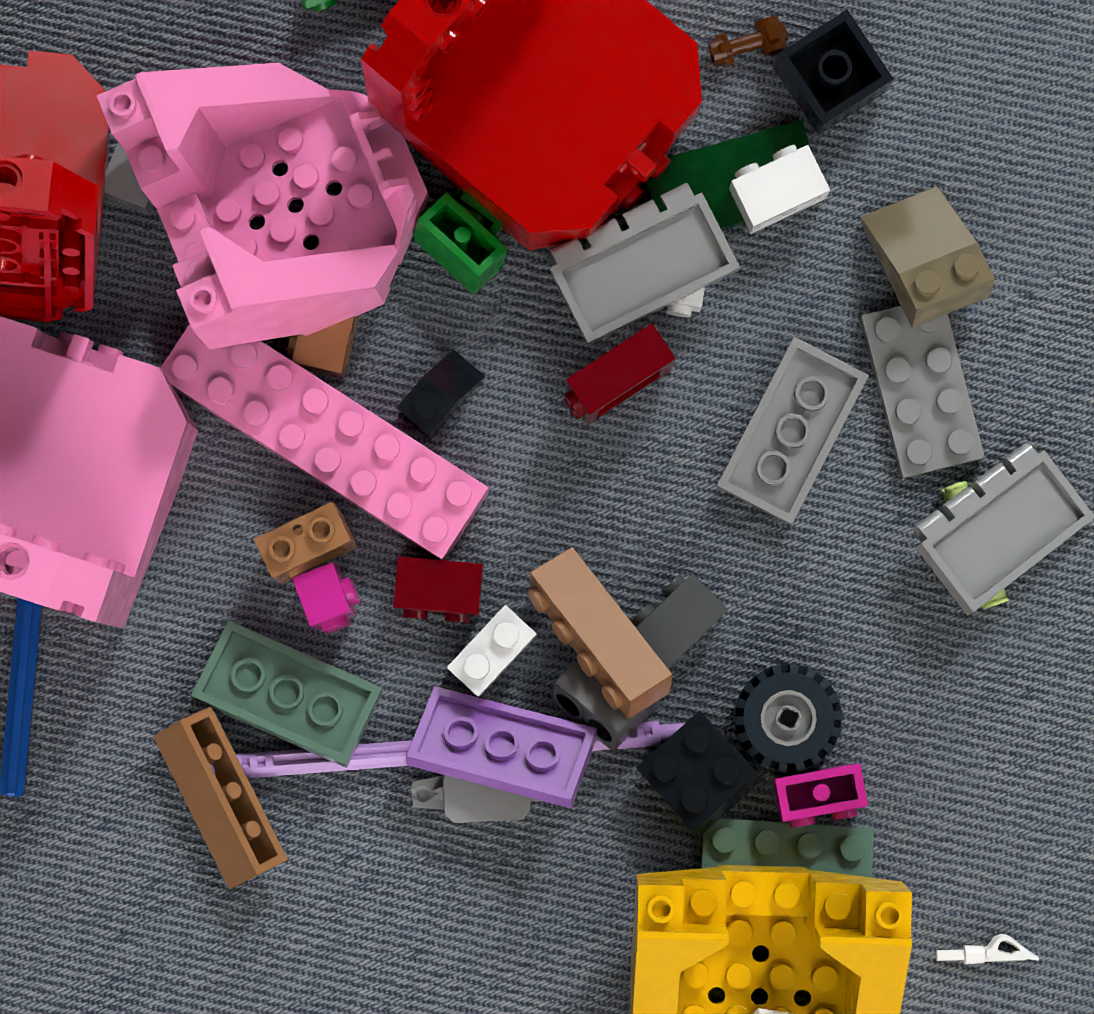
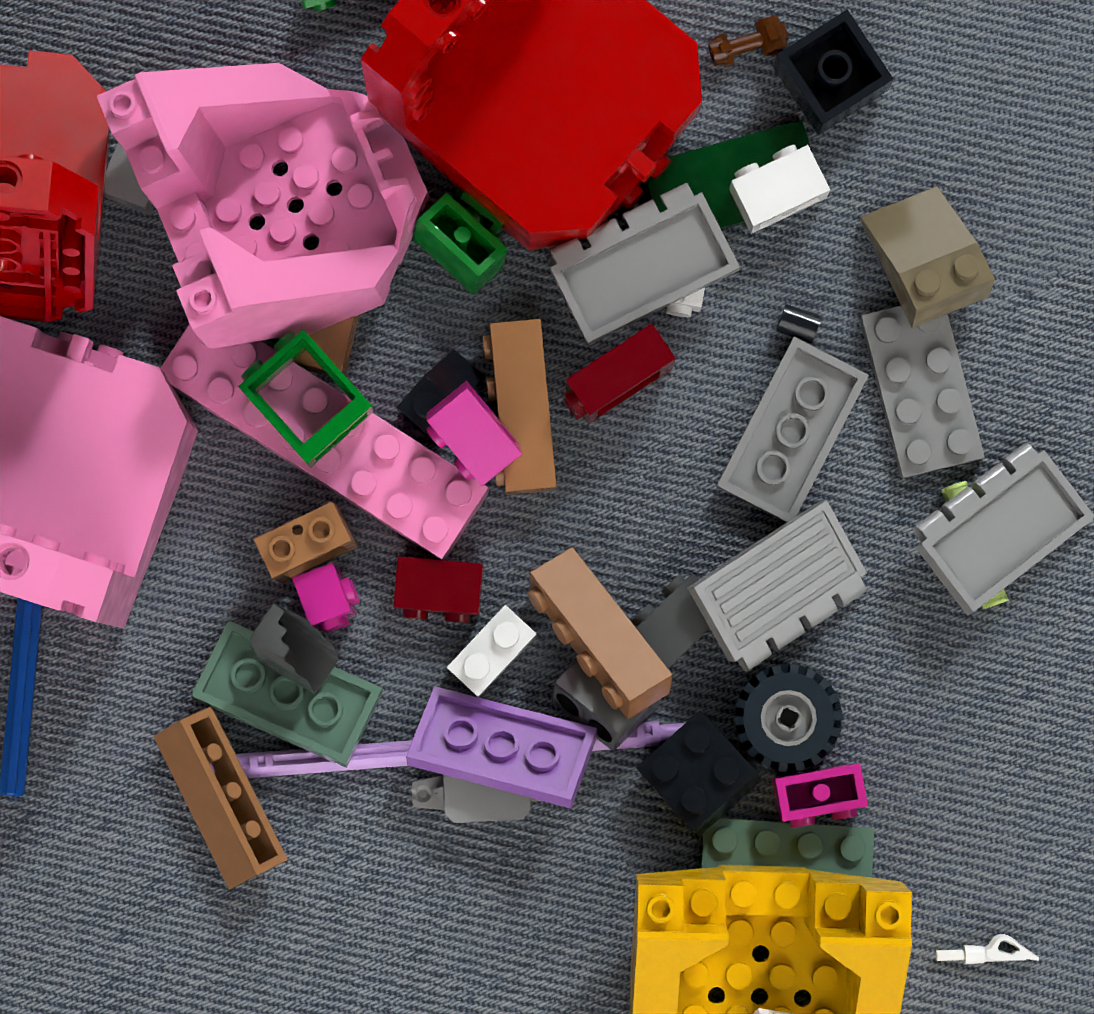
(294, 649): none -> dark grey piece
(335, 430): none -> green window
(472, 434): none -> dark pink brick
(522, 403): none -> medium nougat brick
(779, 582): none -> light grey hinge
(798, 323): none -> black hinge

